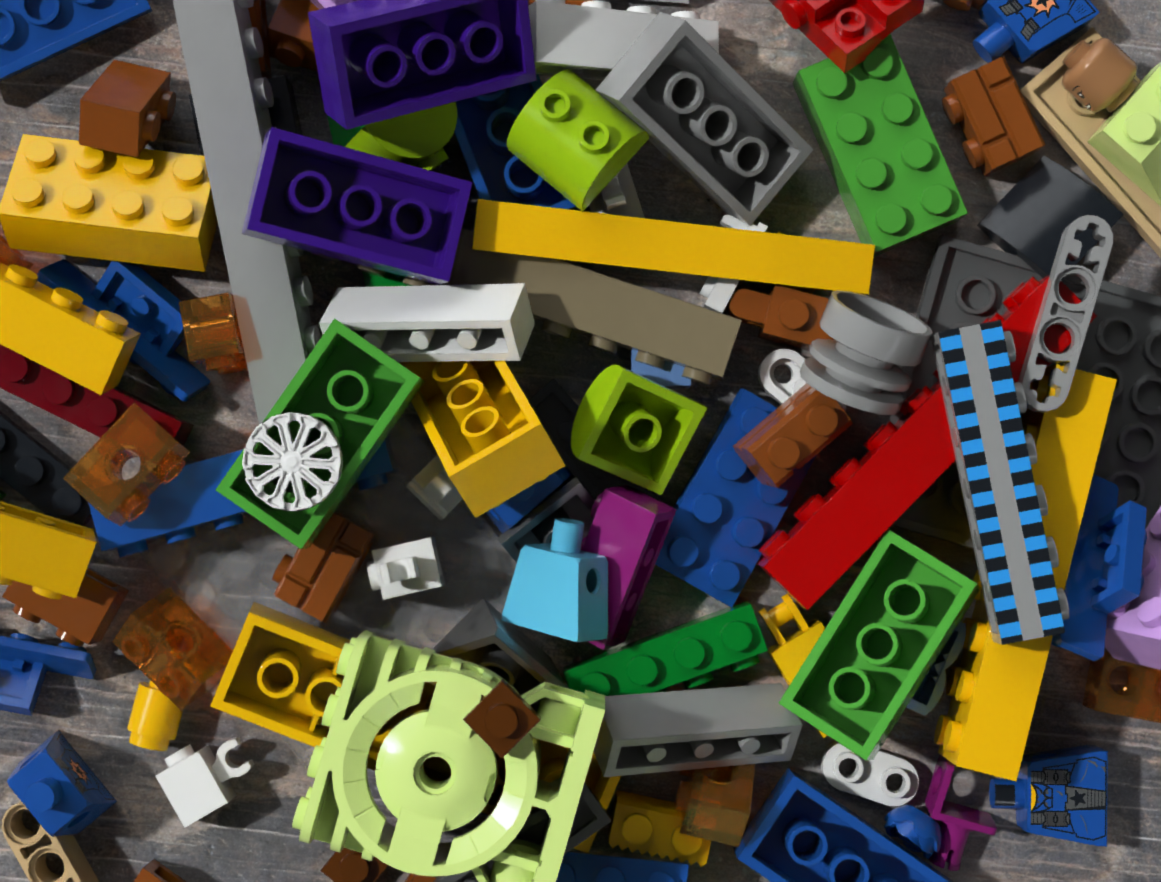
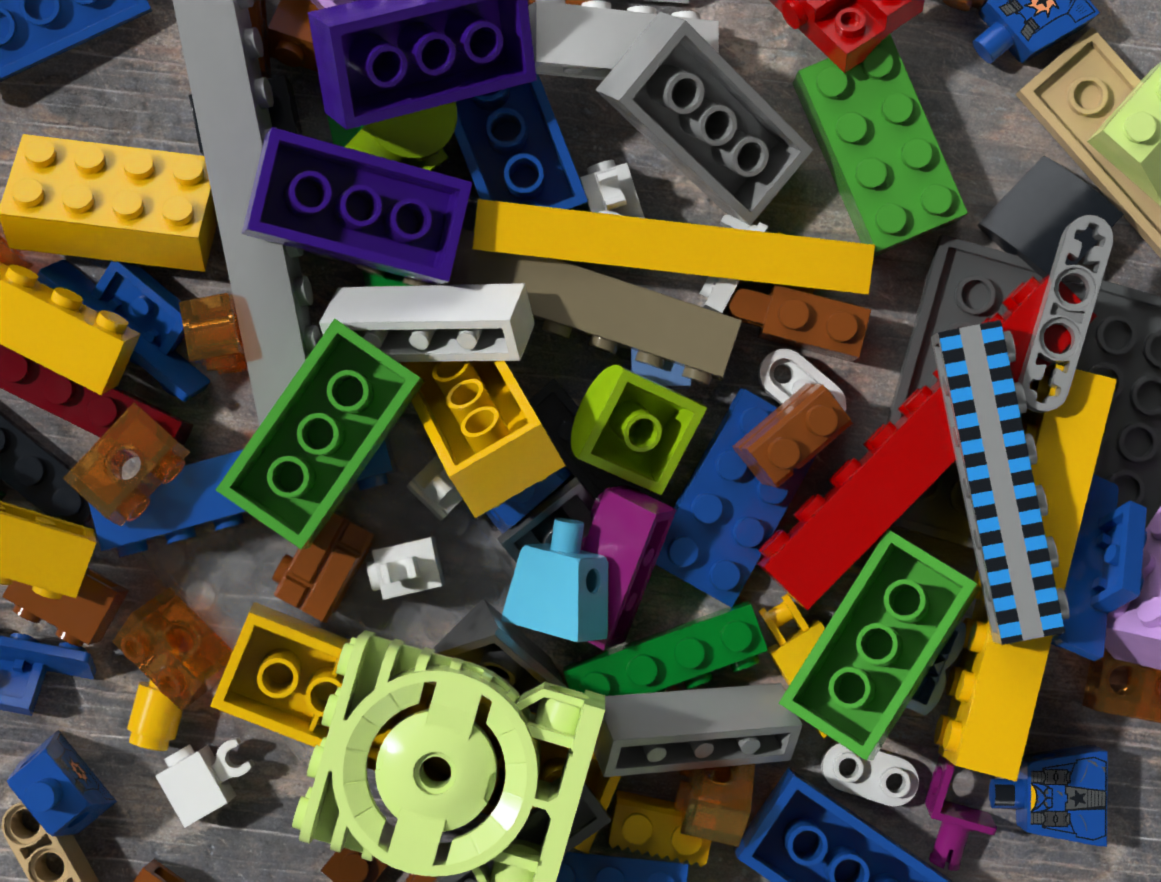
(126, 108): dark orange brick -> none
(292, 461): white wheel -> none
(502, 718): reddish brown plate -> none
(574, 137): lime brick -> none
(864, 356): light grey wheel -> none
(915, 829): blue plate -> none
(992, 117): dark orange brick -> none
(1099, 75): medium nougat head -> none

